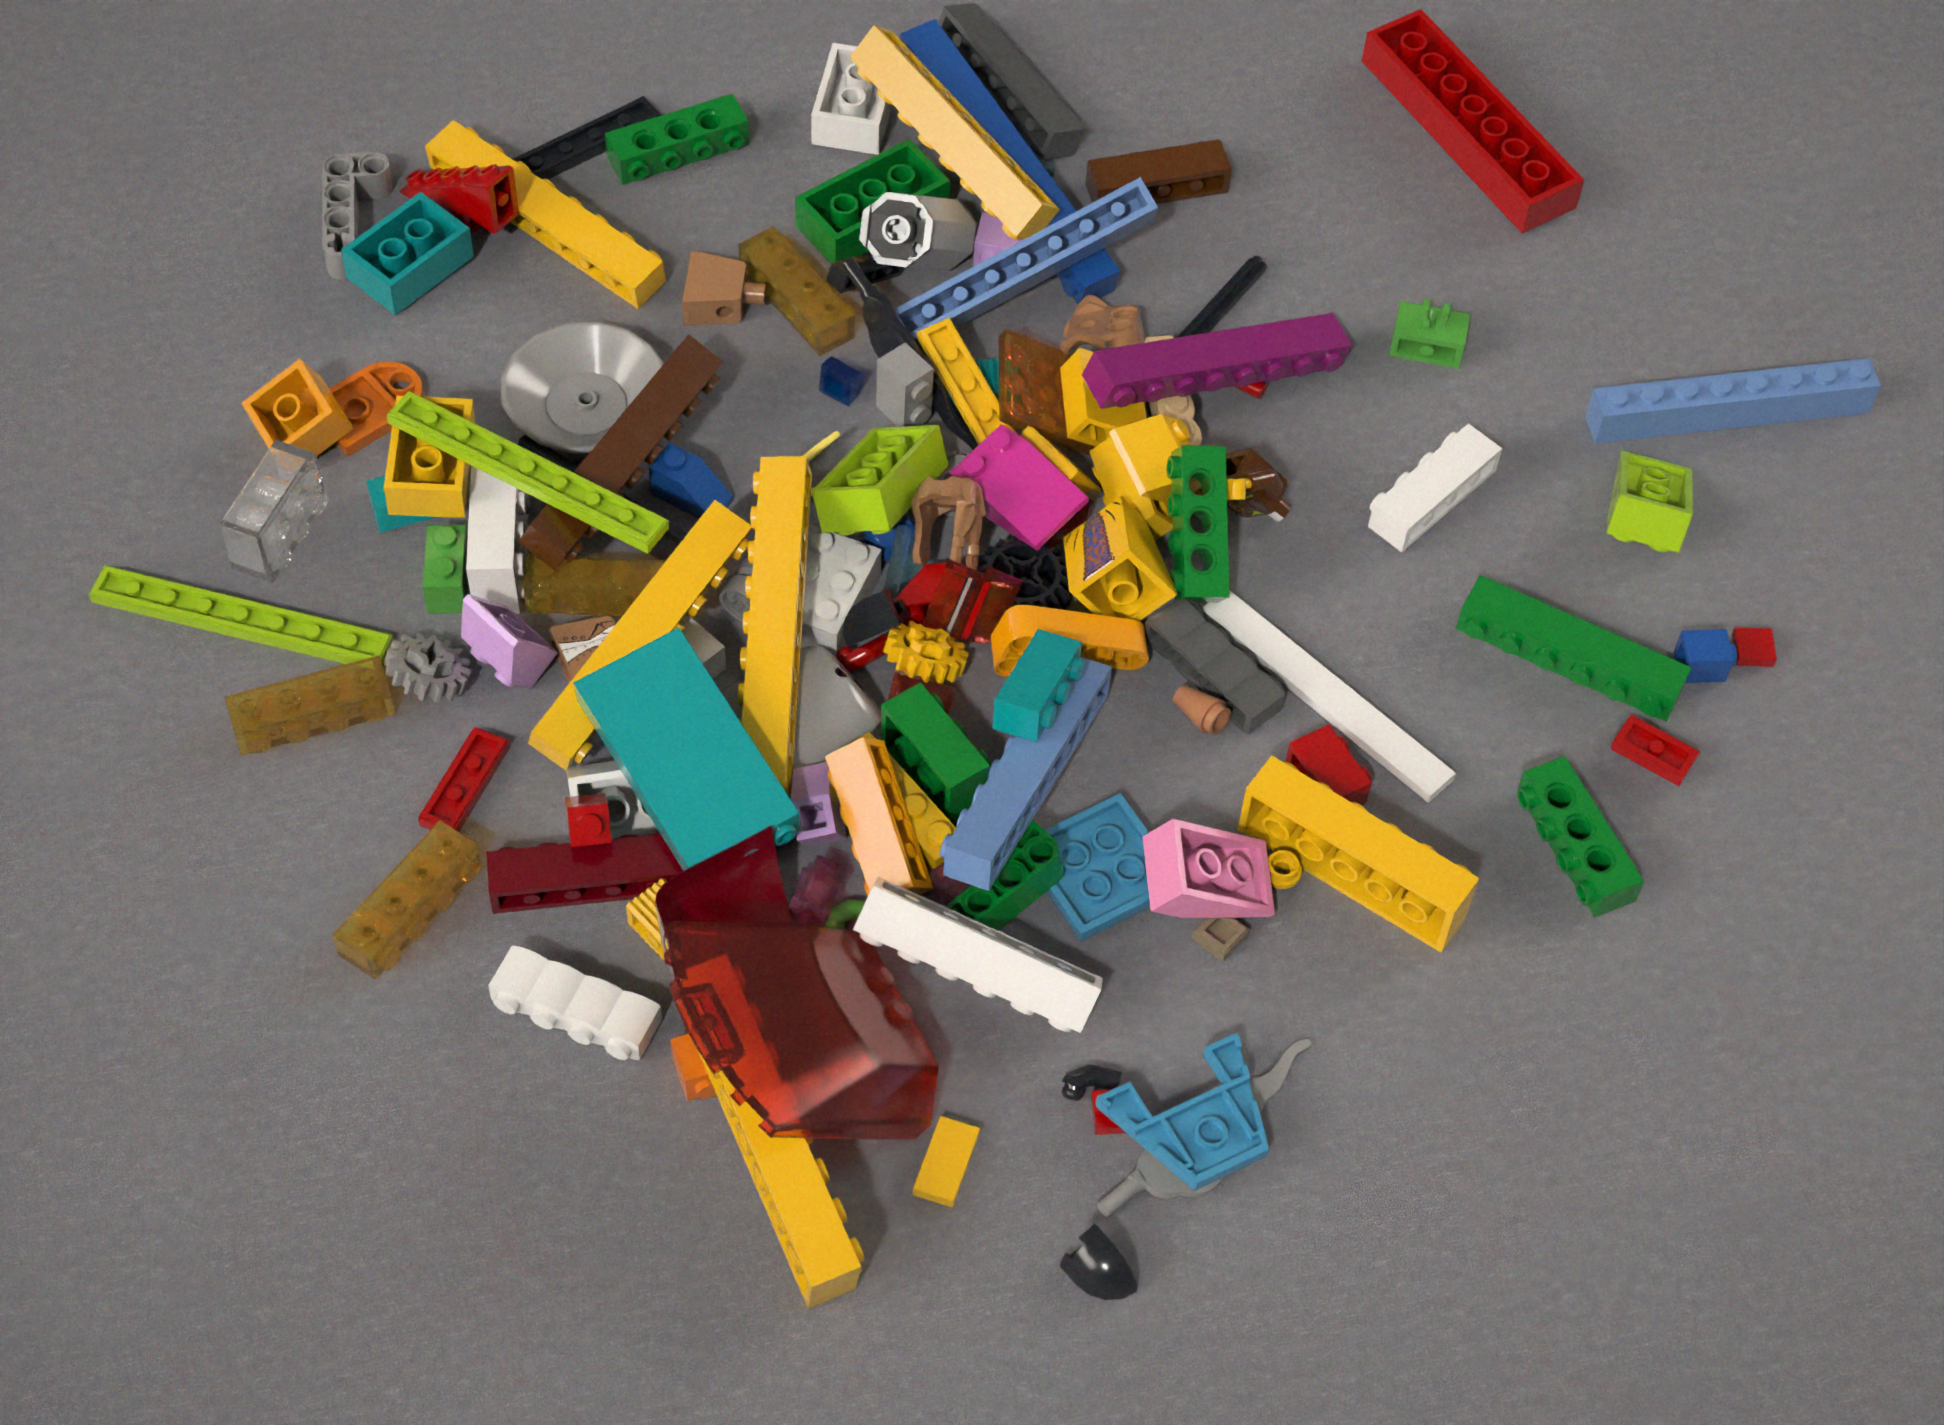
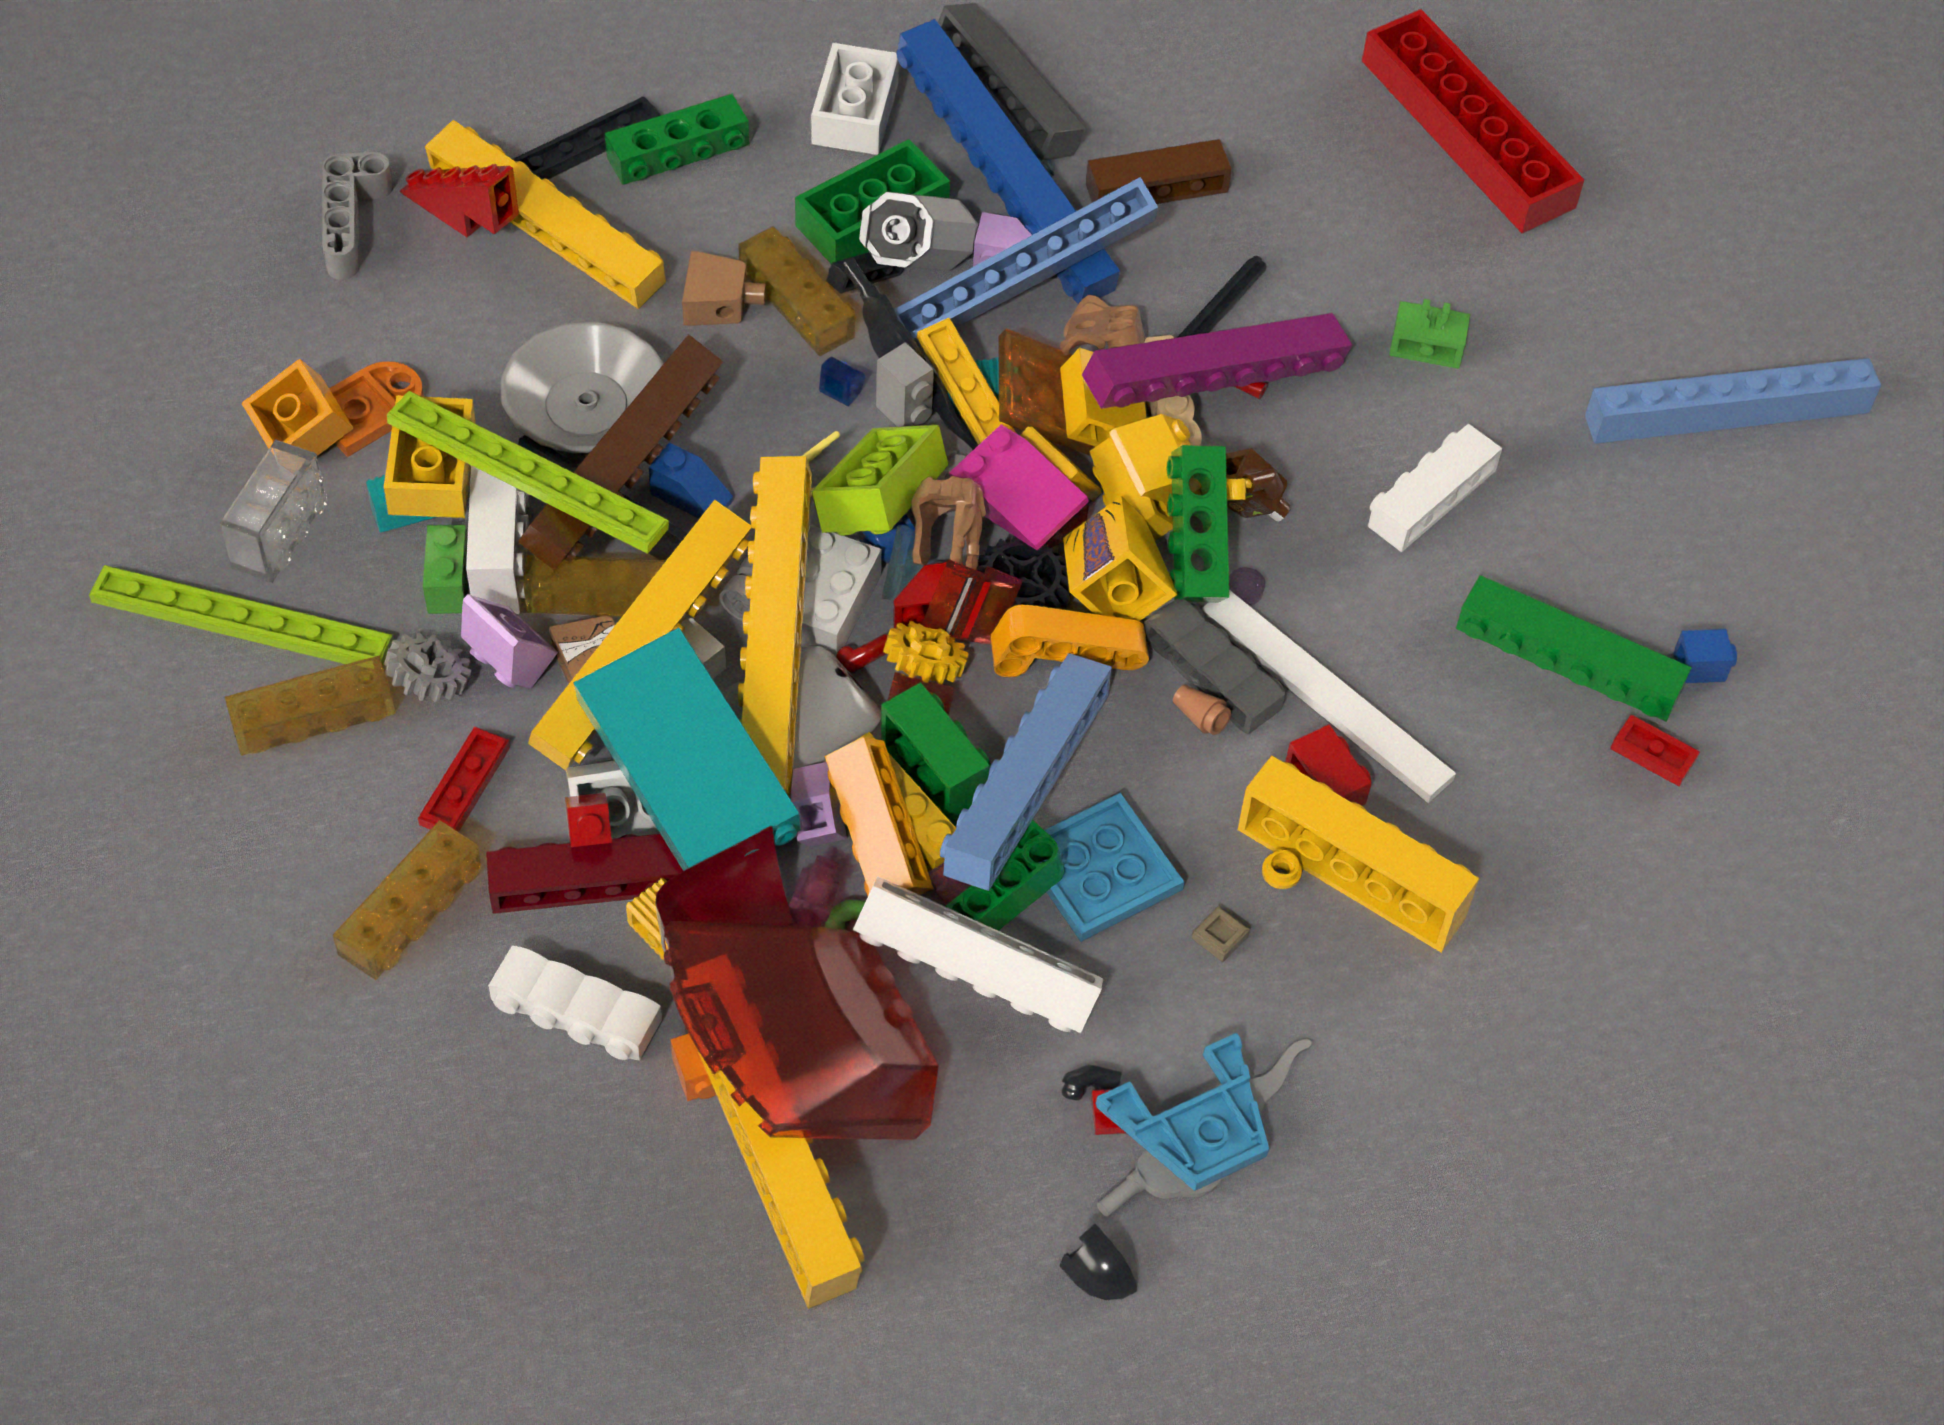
(407, 253): teal brick -> none
(873, 616): black brick -> none
(946, 1161): yellow tile -> none
(953, 133): yellow brick -> none
(1038, 685): teal brick -> none
(1206, 872): bright pink slope -> none
(1247, 585): none -> clear purple tile
(1579, 816): green brick -> none
(1650, 502): lime slope -> none
(1754, 646): red tile -> none

